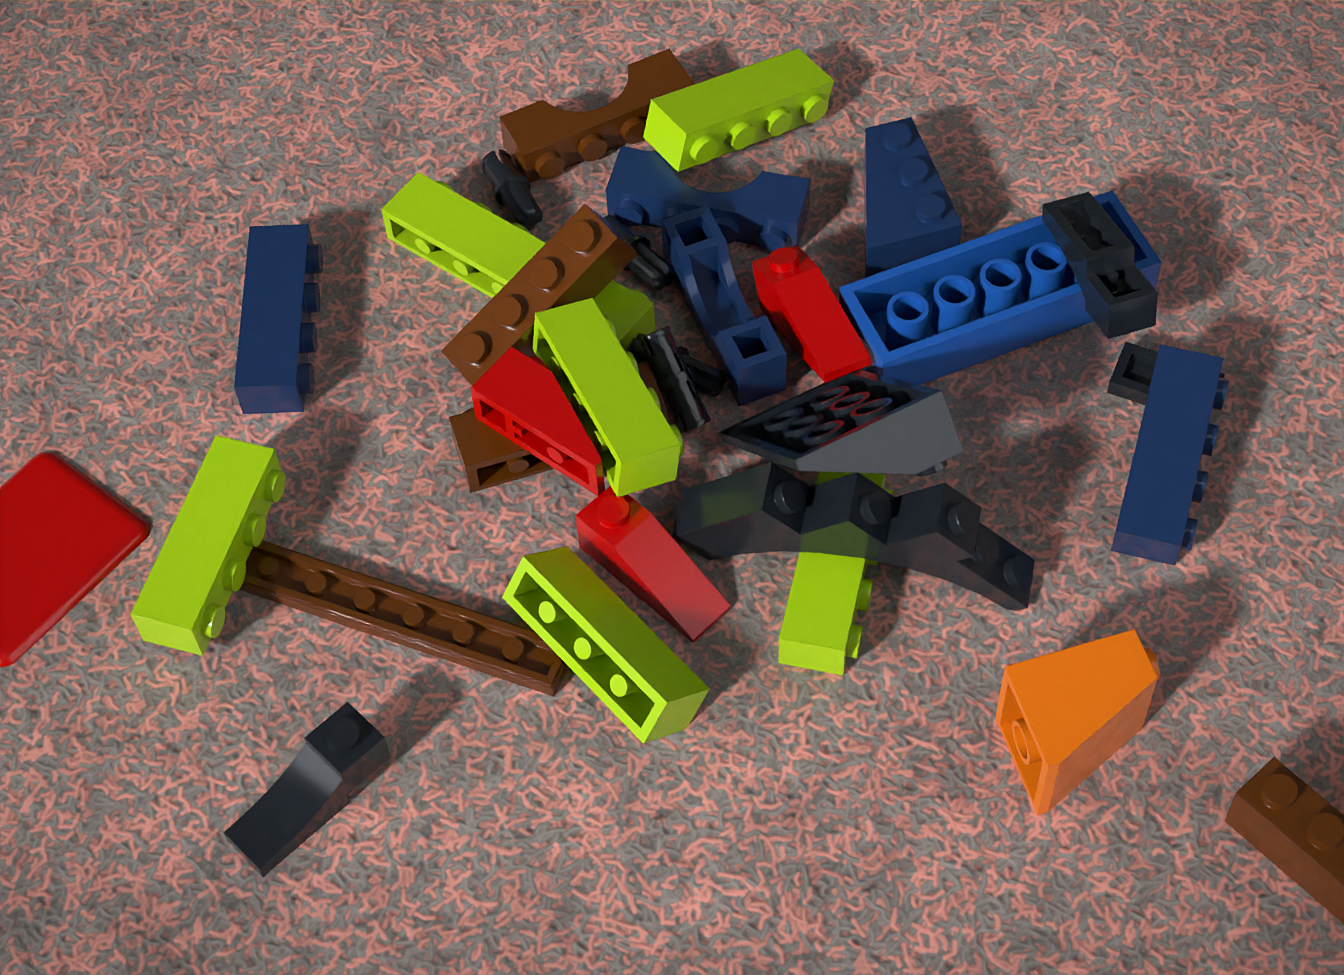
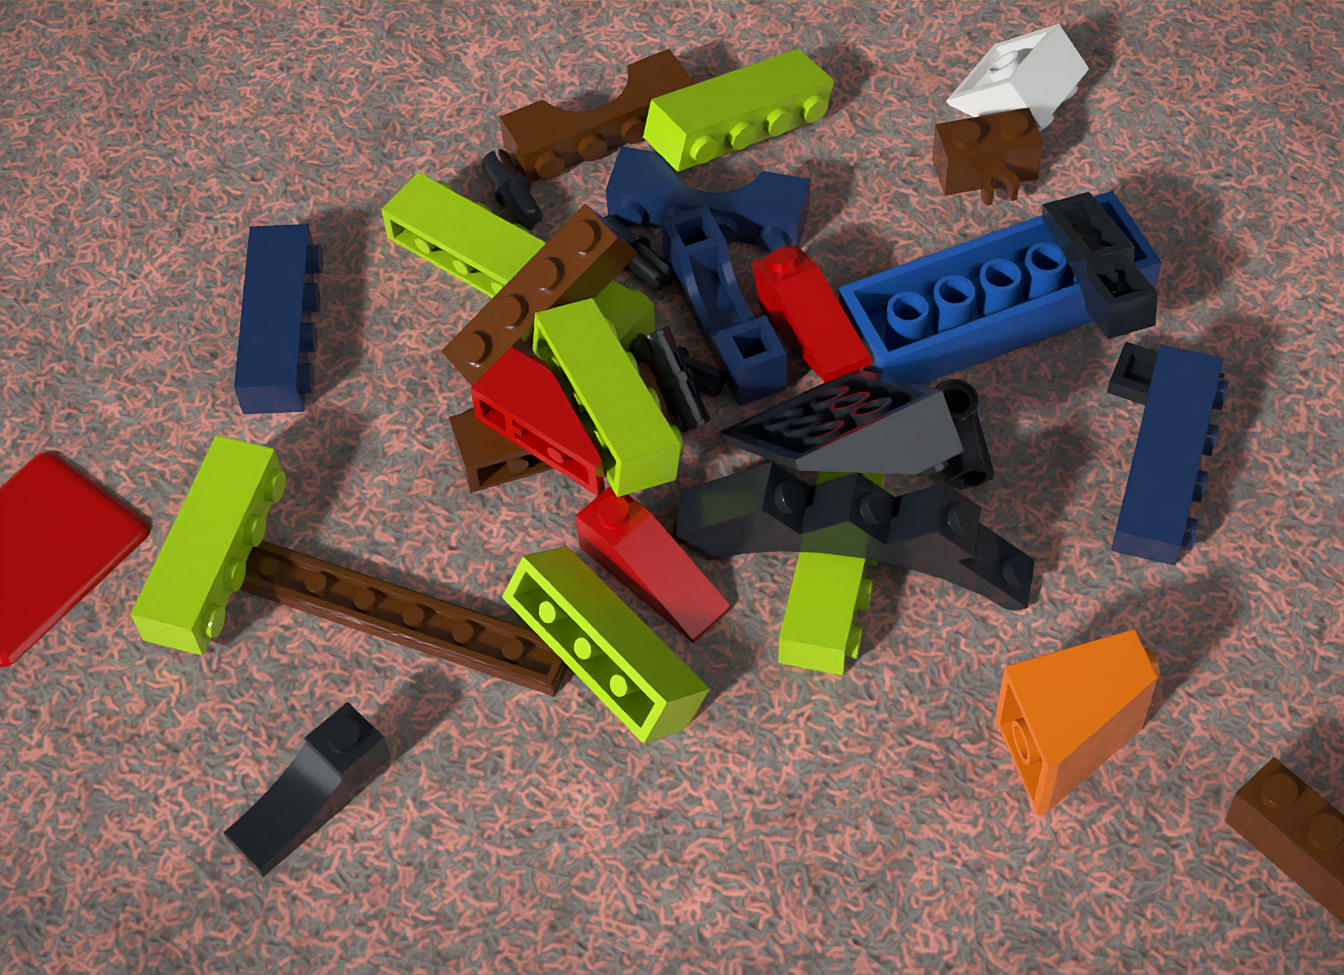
(903, 199): dark blue wedge -> none
(974, 464): none -> black piece
(987, 153): none -> reddish brown brick
(1023, 73): none -> white slope

